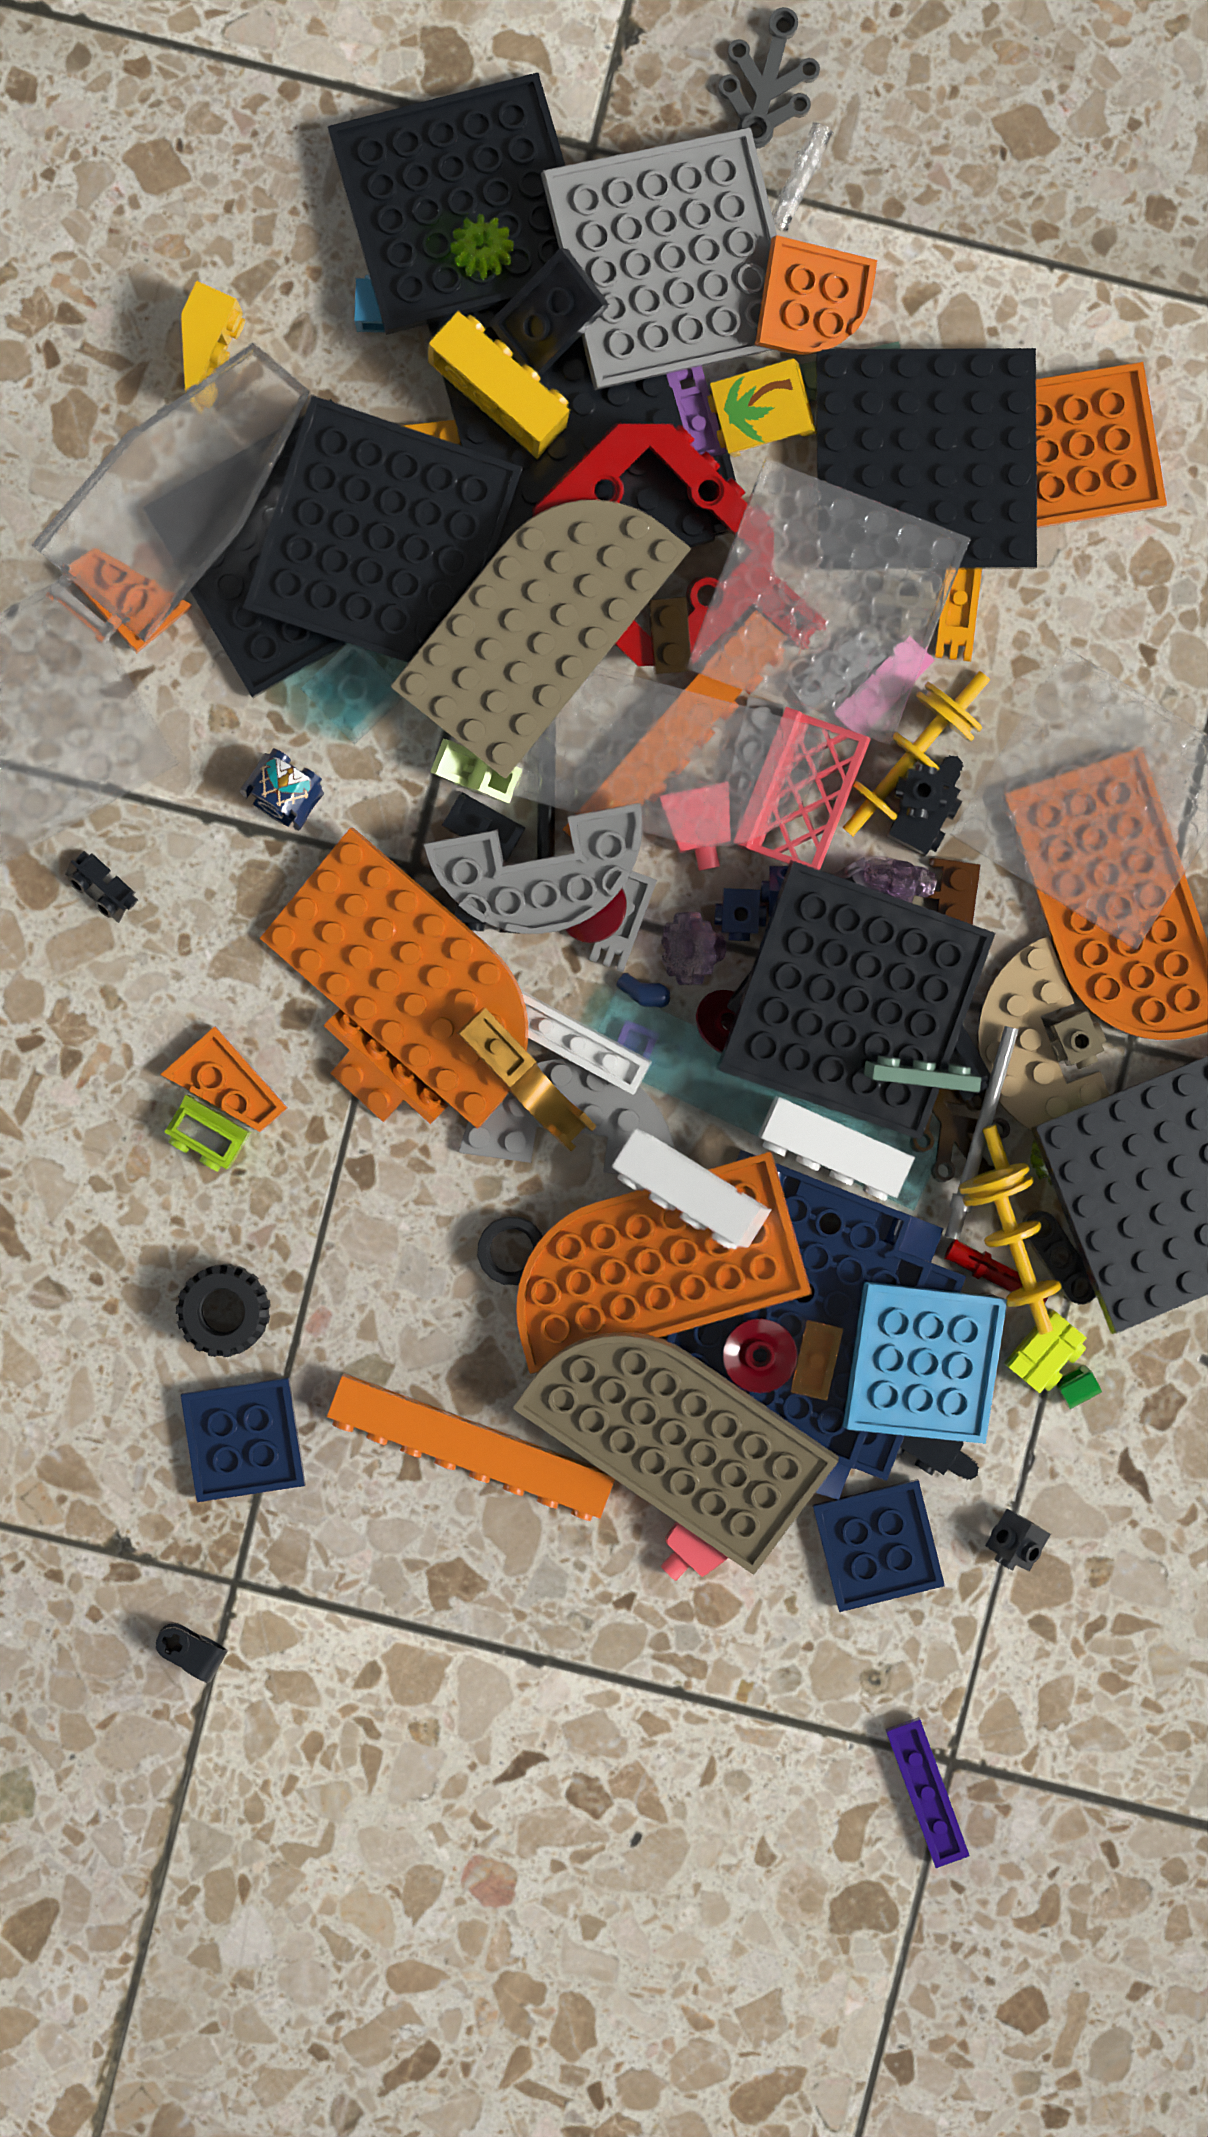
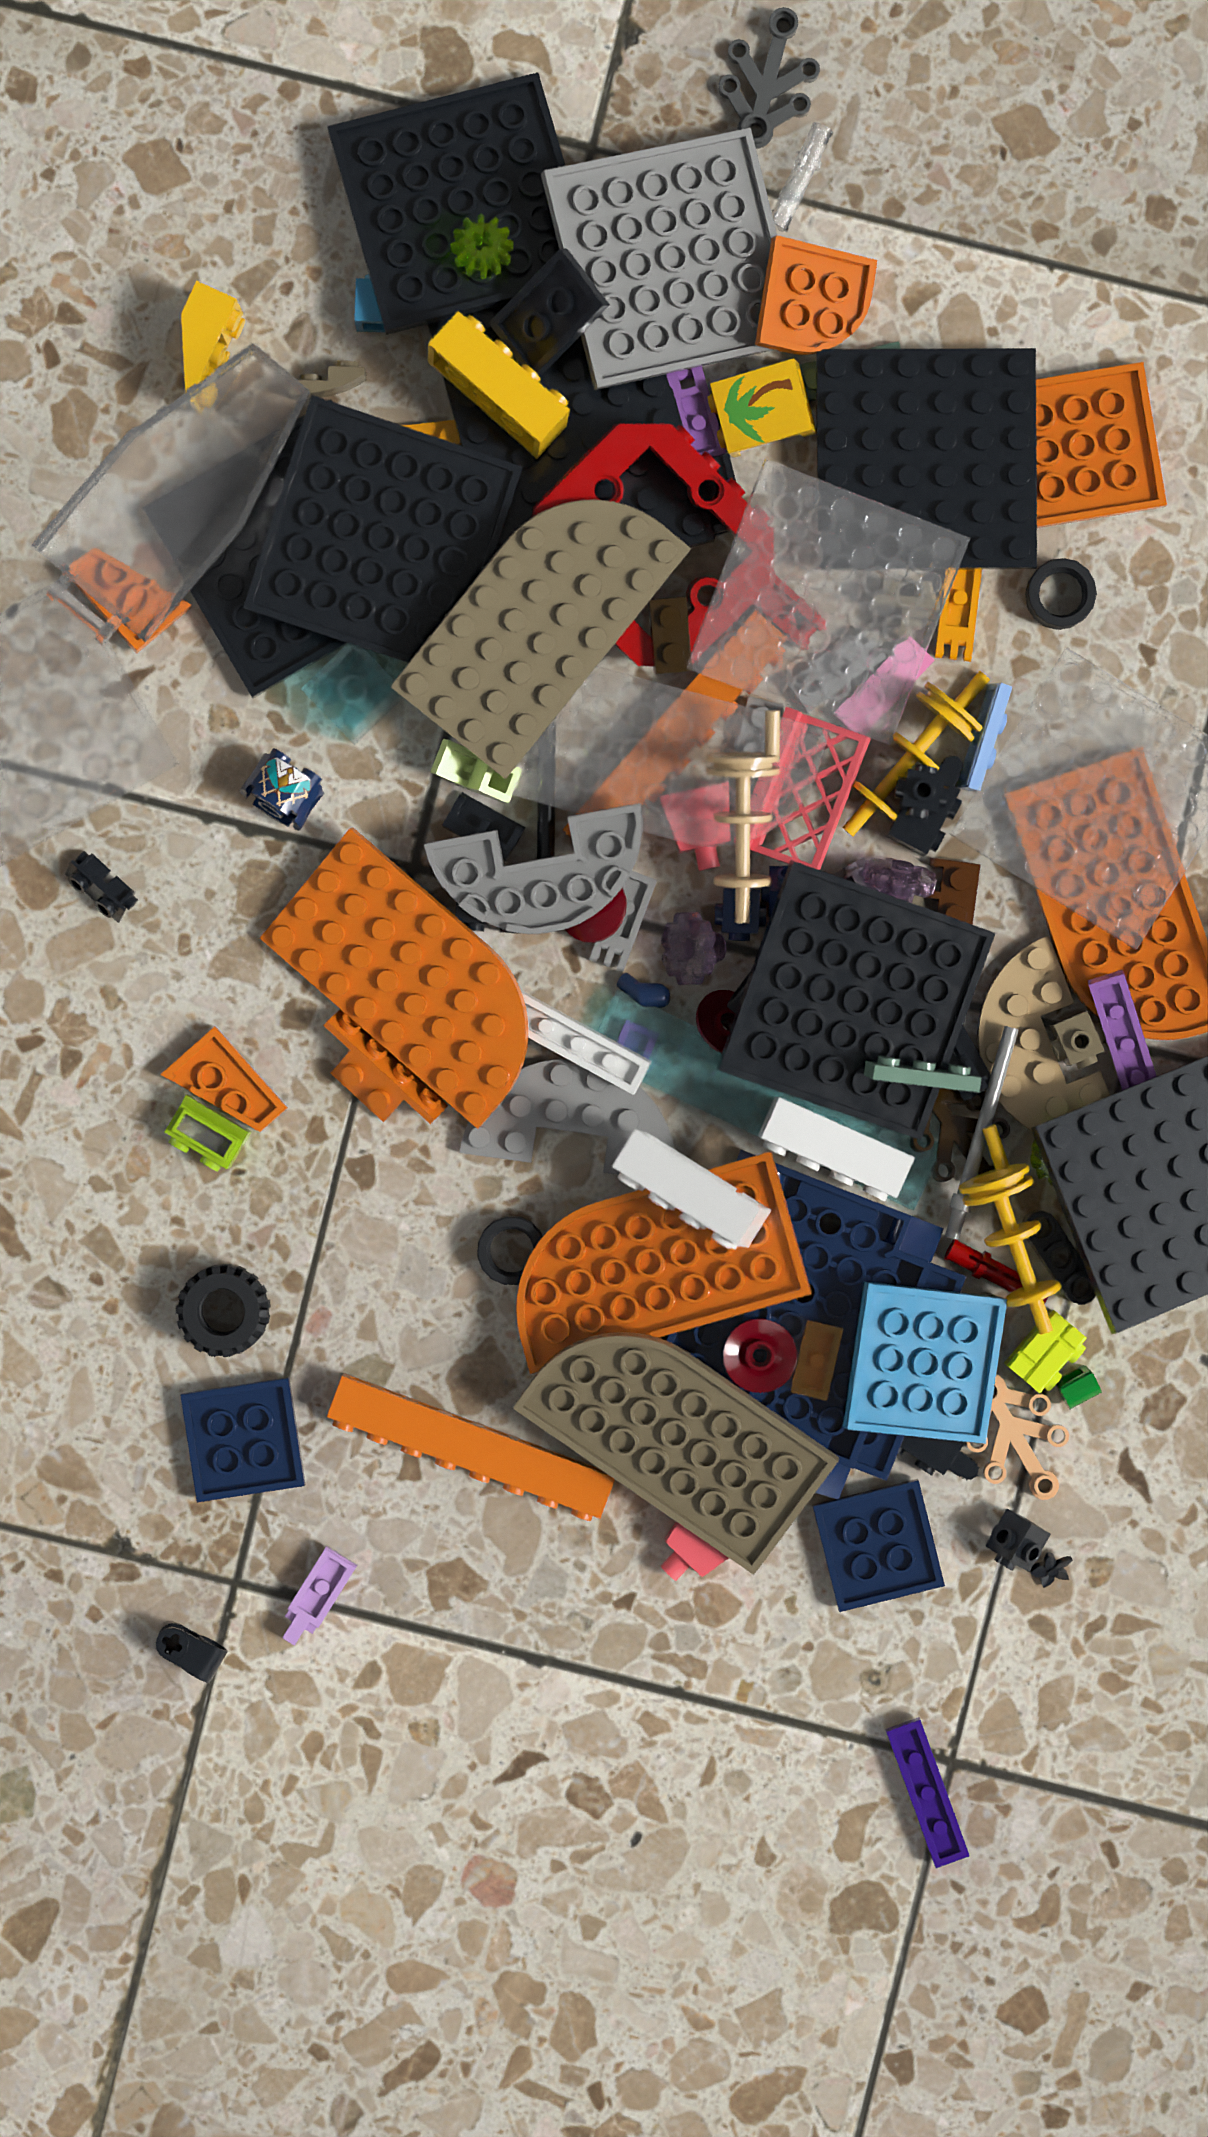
(318, 1593): none -> lavender hinge
(340, 379): none -> dark tan slope
(524, 1078): pearl gold piece -> none
(743, 766): none -> tan piece
(981, 750): none -> light blue plate
(1012, 1430): none -> light nougat plant
(1050, 1569): none -> black plant
(1065, 566): none -> black tyre
(1122, 1029): none -> medium lavender plate

